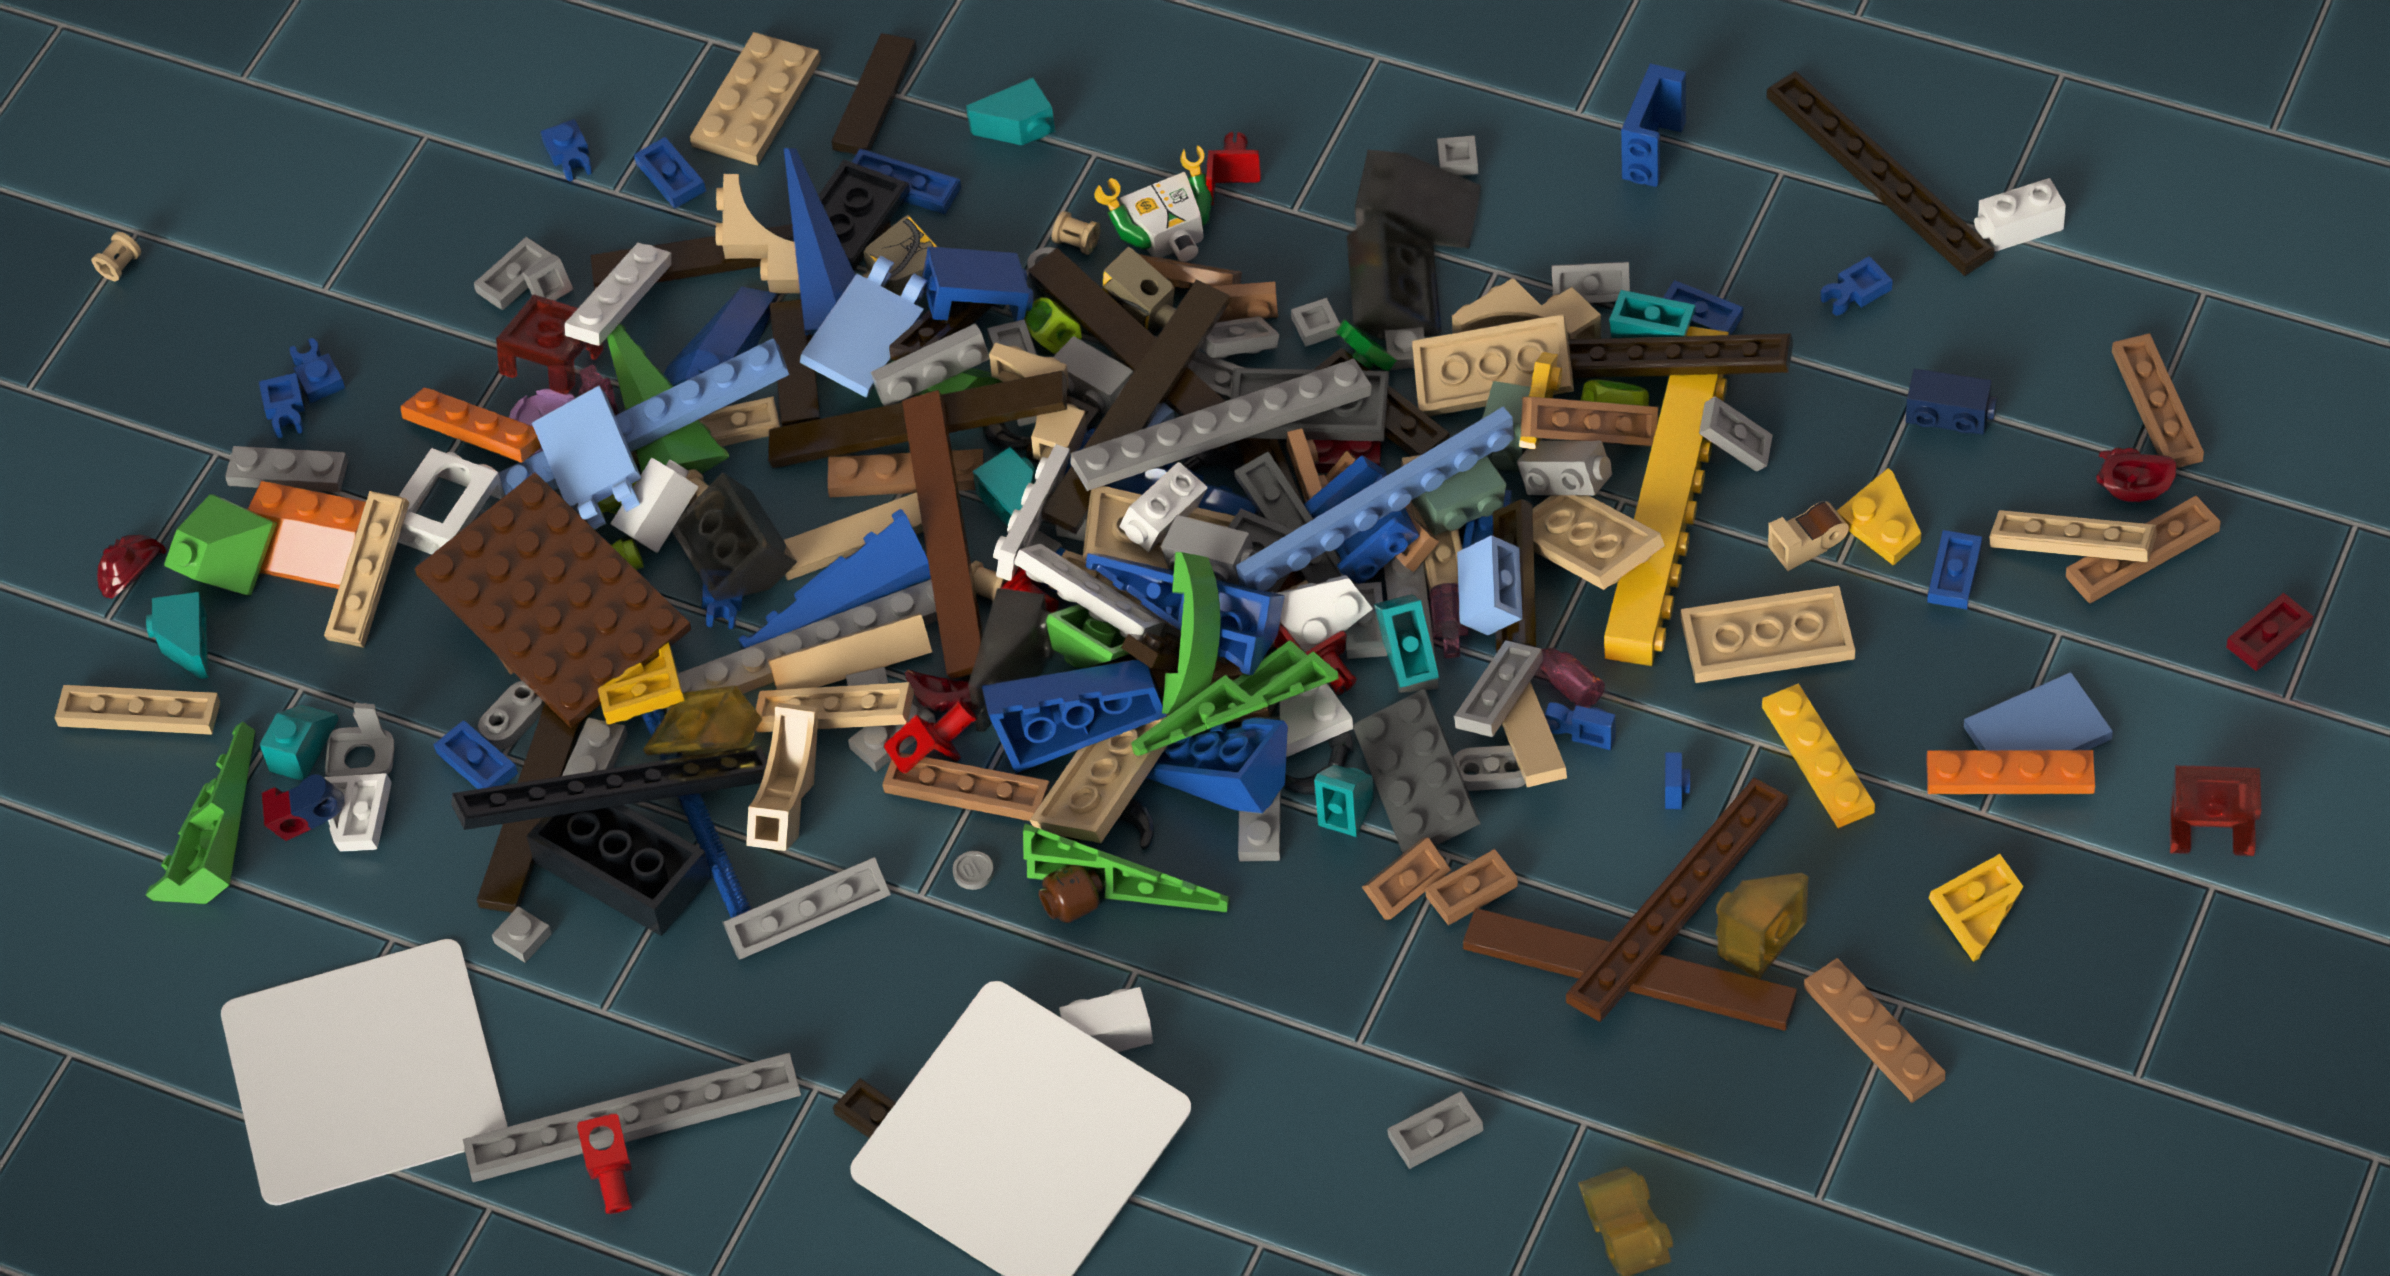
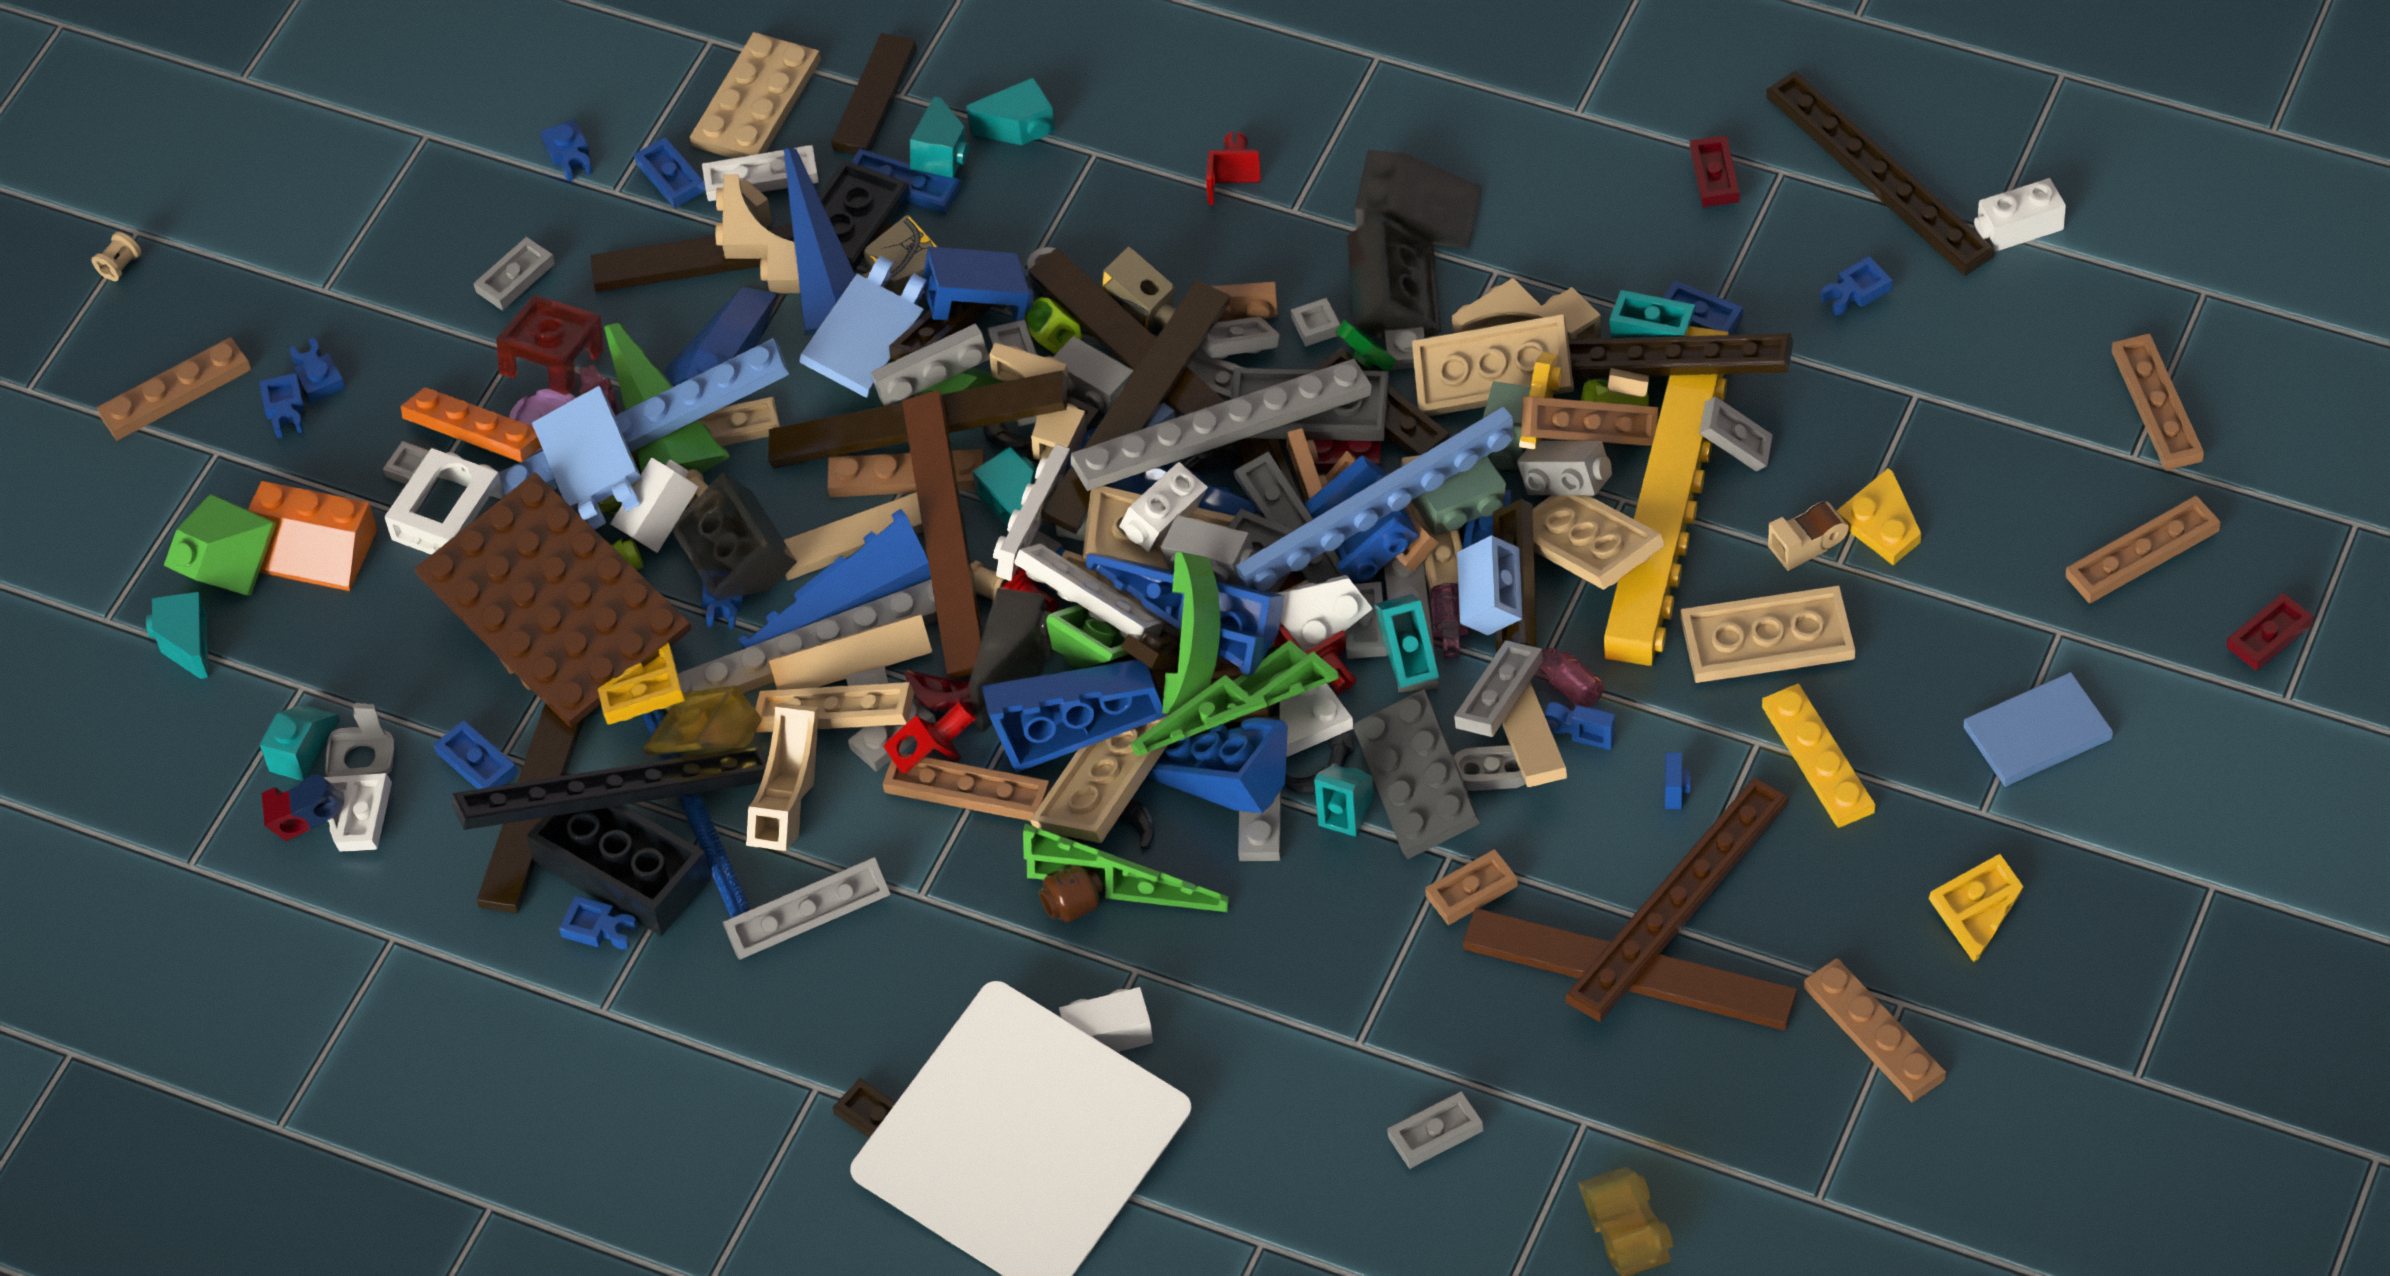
(126, 562): dark red hat -> none
(137, 709): tan plate -> none
(173, 388): none -> medium nougat plate
(209, 834): bright green wedge -> none
(287, 467): light grey plate -> none
(361, 1071): white piece -> none
(366, 569): tan tile -> none
(404, 462): none -> light grey tile
(515, 714): light grey plate -> none
(521, 934): light grey plate -> none
(548, 278): light grey plate -> none
(592, 921): none -> blue plate
(596, 747): light grey plate -> none
(608, 1163): red bracket -> none
(618, 294): white plate -> none
(639, 1116): light grey plate -> none
(756, 203): none -> tan tile
(762, 170): none -> white plate
(799, 389): dark brown tile -> none
(938, 141): none -> teal slope
(973, 870): light grey piece -> none
(1076, 232): tan bush -> none
(1165, 214): torso -> none
(1182, 273): medium nougat plate -> none
(1406, 878): medium nougat plate -> none
(1458, 155): light grey plate -> none
(1592, 280): light grey plate -> none
(1628, 382): none -> tan tile
(1656, 105): blue panel -> none
(1714, 171): none -> dark red plate
(1761, 920): clear yellow slope -> none
(1950, 401): dark blue brick -> none
(1954, 569): blue plate -> none
(2010, 772): orange plate -> none
(2073, 536): tan tile -> none
(2135, 475): dark red hat -> none
(2215, 799): clear red panel -> none

